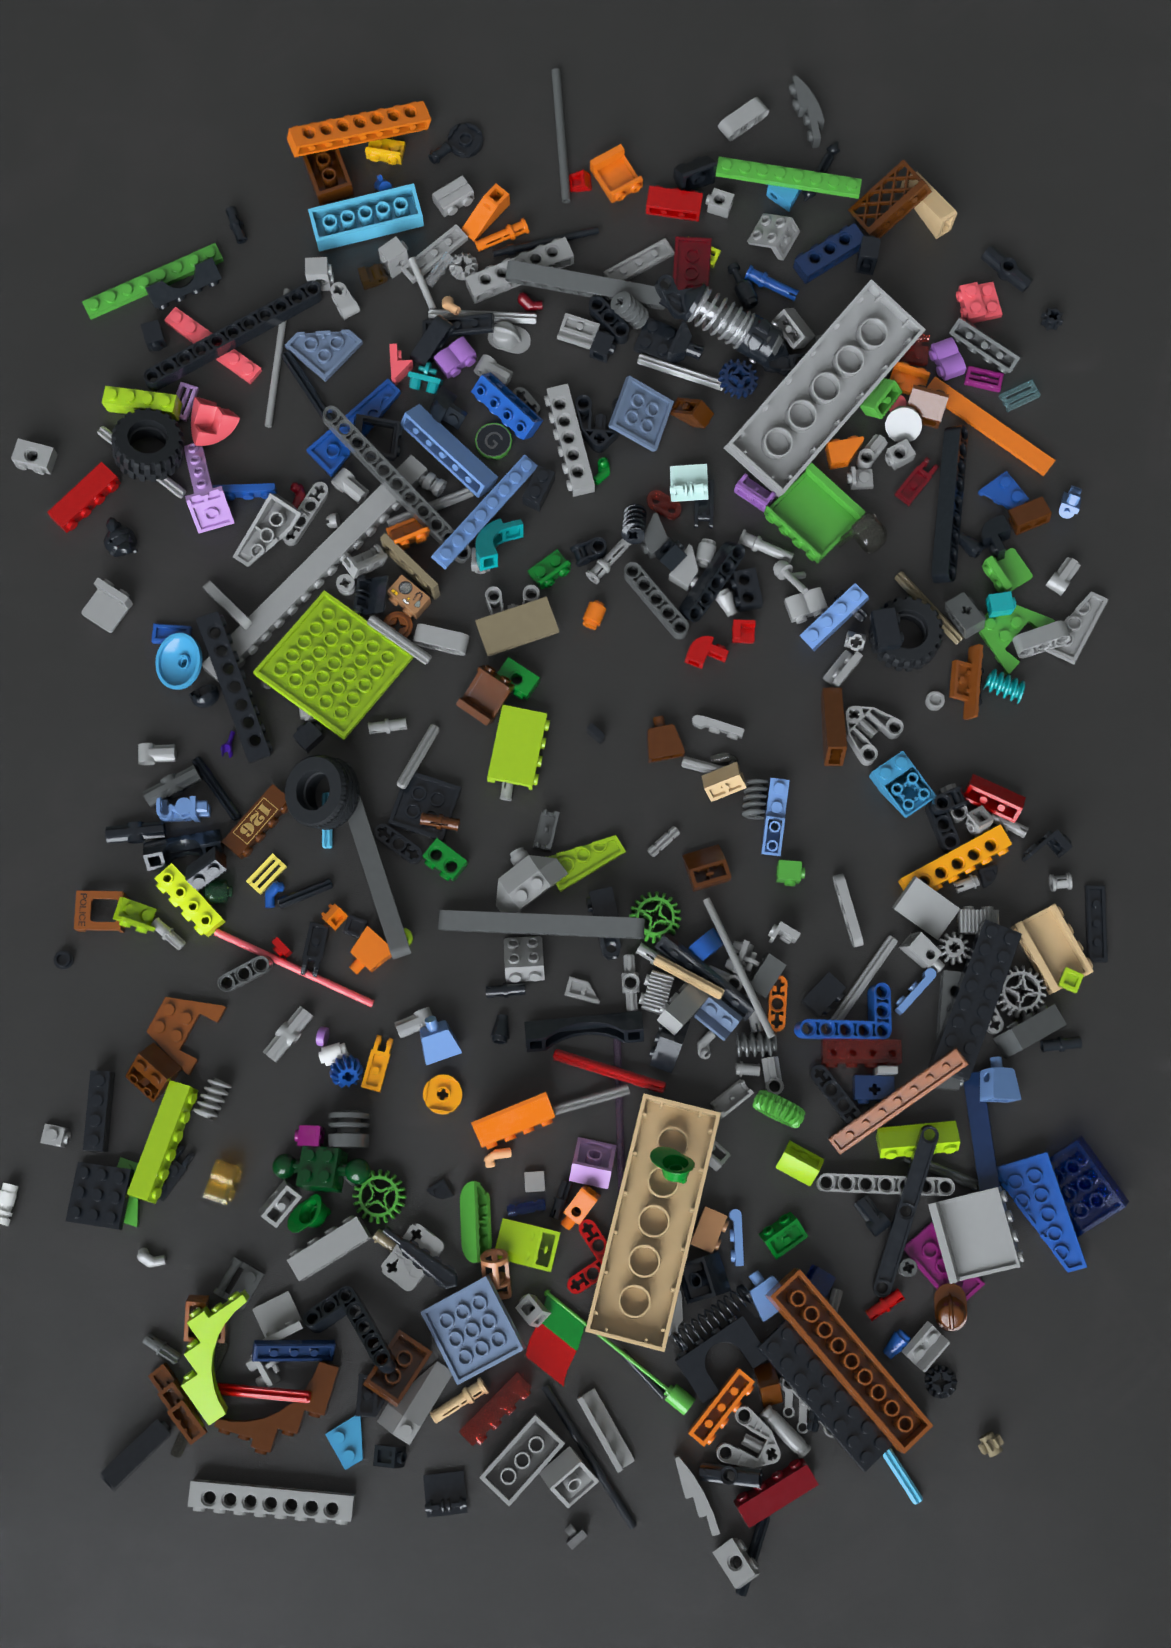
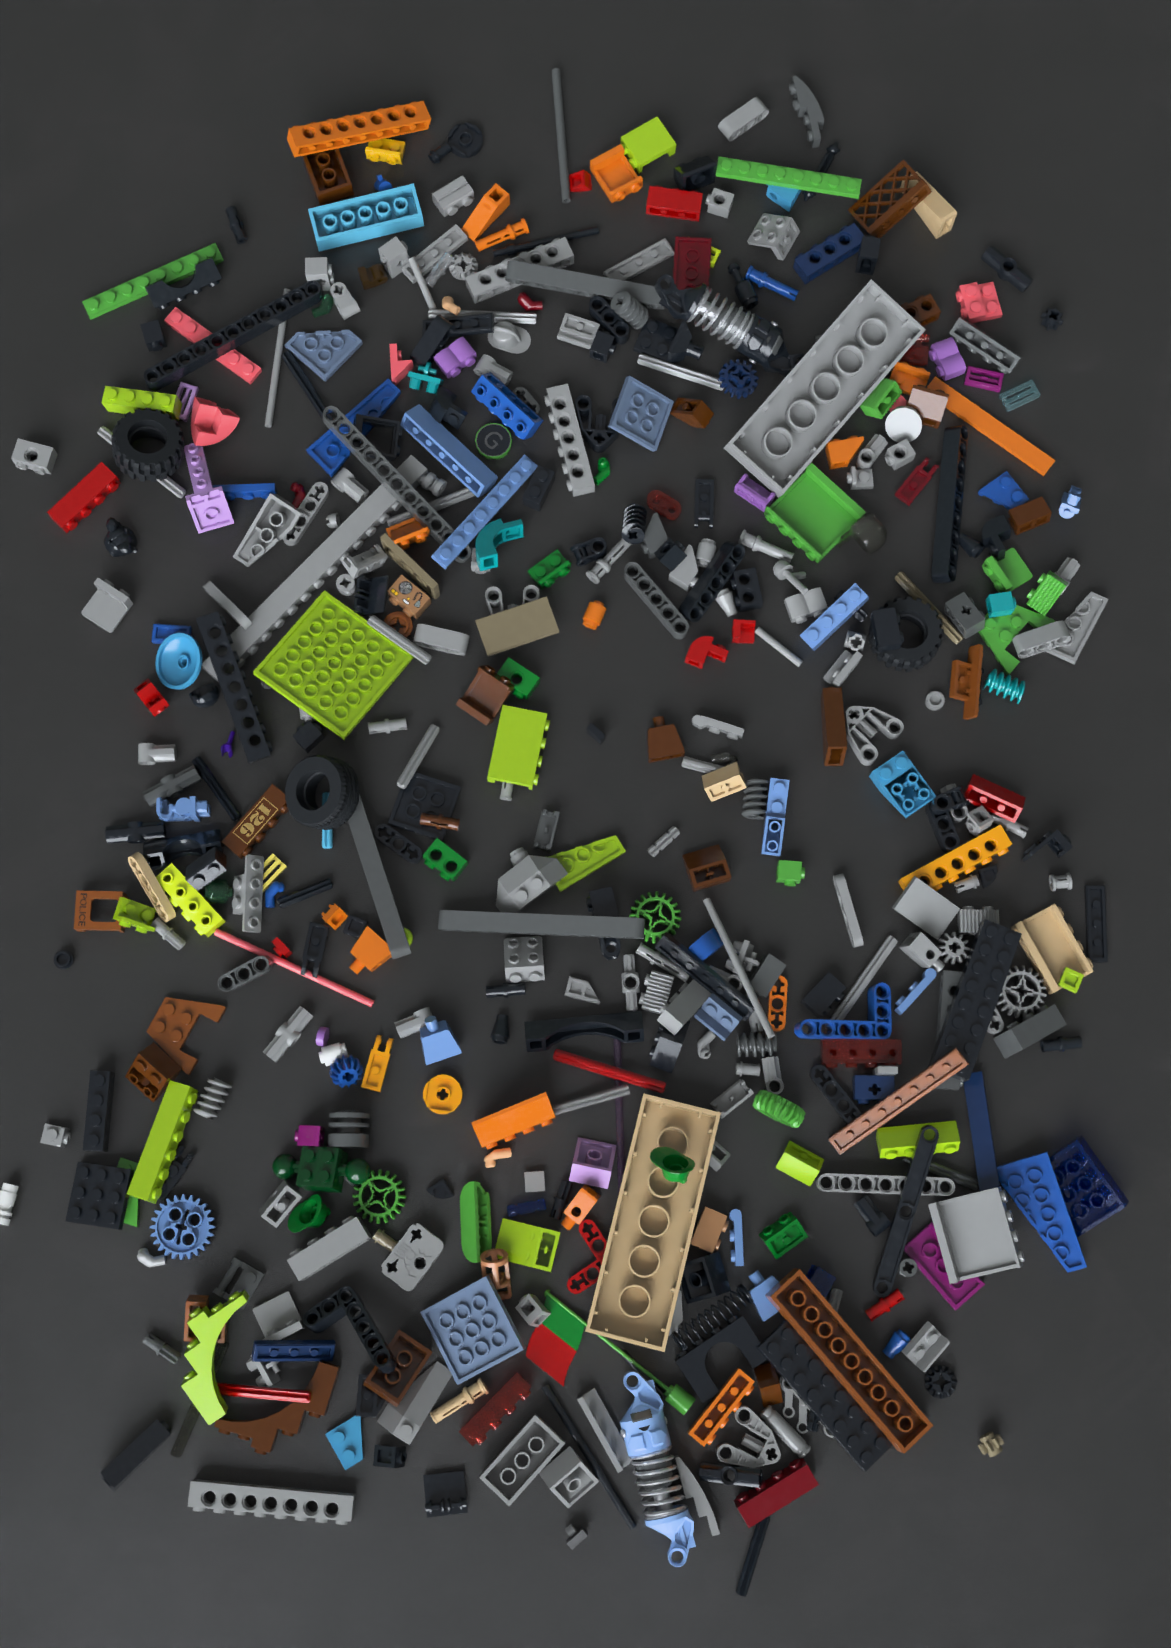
(151, 697): none -> red brick
(151, 887): none -> tan beam
(165, 1222): none -> medium blue gear
(178, 1403): reddish brown slope -> none
(222, 1182): clear yellow brick -> none
(248, 894): none -> light grey bracket
(325, 307): none -> clear green arm
(432, 1267): black sword -> none
(647, 143): none -> lime panel
(648, 1447): none -> piece
(688, 976): tan axle -> none
(689, 482): light aqua hinge -> none
(725, 1556): light grey brick -> none
(778, 646): none -> light grey bar
(786, 932): light grey bracket -> none
(794, 328): light grey brick -> none
(902, 1476): medium azure axle -> none
(922, 316): none -> reddish brown brick
(950, 1307): reddish brown piece -> none
(998, 1083): medium blue torso -> none
(1047, 592): none -> bright green brick

